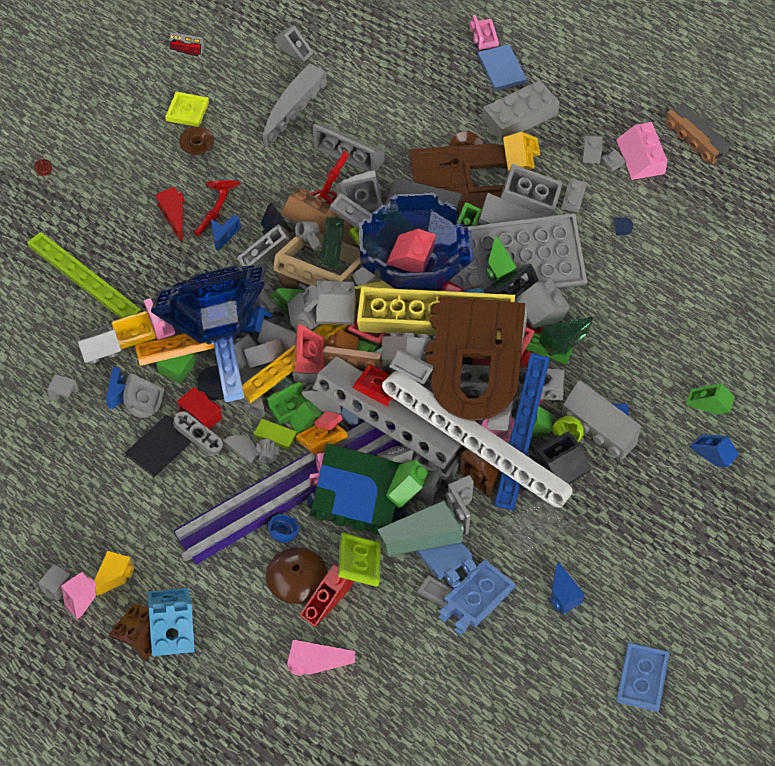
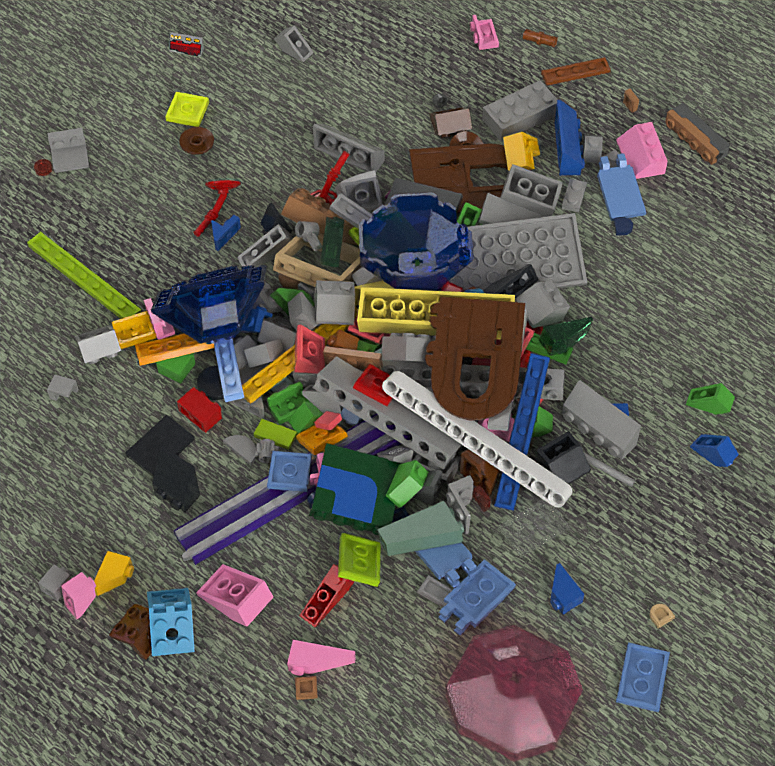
(68, 150): none -> light grey bracket
(115, 388): blue slope -> none
(142, 396): light grey tile -> none
(171, 205): red slope -> none
(175, 481): none -> black slope
(182, 428): light grey beam -> none
(236, 594): none -> bright pink slope
(278, 525): blue hair -> none
(289, 471): none -> medium blue tile
(291, 585): reddish brown dish -> none
(293, 100): light grey slope -> none
(306, 688): none -> medium nougat tile
(309, 298): light grey tile -> none
(411, 366): light grey tile -> none
(412, 251): coral slope -> none
(438, 98): none -> dark grey hinge
(451, 121): none -> slope
(481, 498): none -> clear red tile
(499, 262): bright green slope -> none
(502, 67): medium blue tile -> none
(508, 715): none -> clear pink windscreen
(540, 38): none -> dark orange pin
(568, 140): none -> blue slope
(570, 424): lime hair -> none
(575, 71): none -> dark orange tile
(609, 470): none -> light grey bar
(620, 189): none -> medium blue tile
(631, 100): none -> medium nougat tile
(660, 615): none -> tan tile

